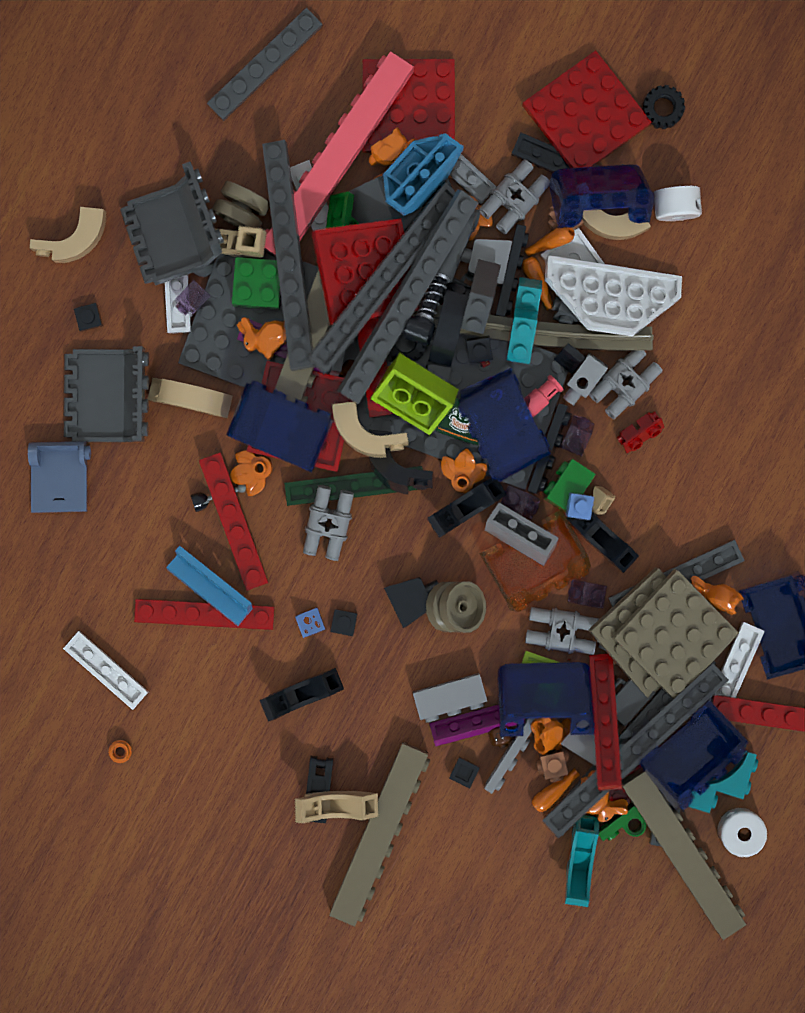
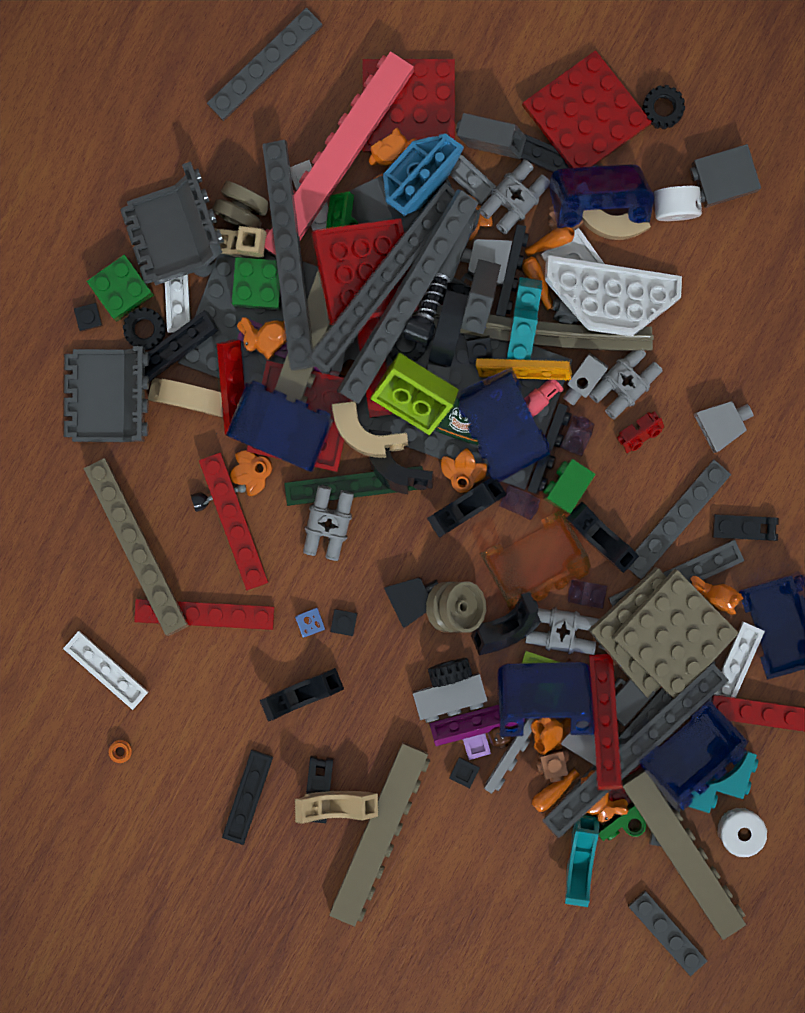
(58, 474): sand blue door -> none
(80, 243): tan arch -> none
(120, 288): none -> green brick
(136, 547): none -> dark tan brick
(140, 314): none -> black tyre
(180, 344): none -> black plate
(191, 299): clear purple bracket -> none
(209, 586): dark azure fence -> none
(230, 377): none -> red plate
(247, 797): none -> black tile
(450, 672): none -> black tyre
(476, 746): none -> lavender tile
(491, 135): none -> dark grey brick
(508, 629): none -> black arch
(521, 534): light grey brick -> none
(526, 368): none -> light orange tile
(569, 358): black plate -> none
(579, 506): medium blue plate -> none
(602, 500): tan slope -> none
(667, 933): none -> dark grey plate
(678, 517): none -> dark grey plate
(723, 424): none -> light grey torso
(725, 176): none -> dark grey brick
(744, 527): none -> black plate

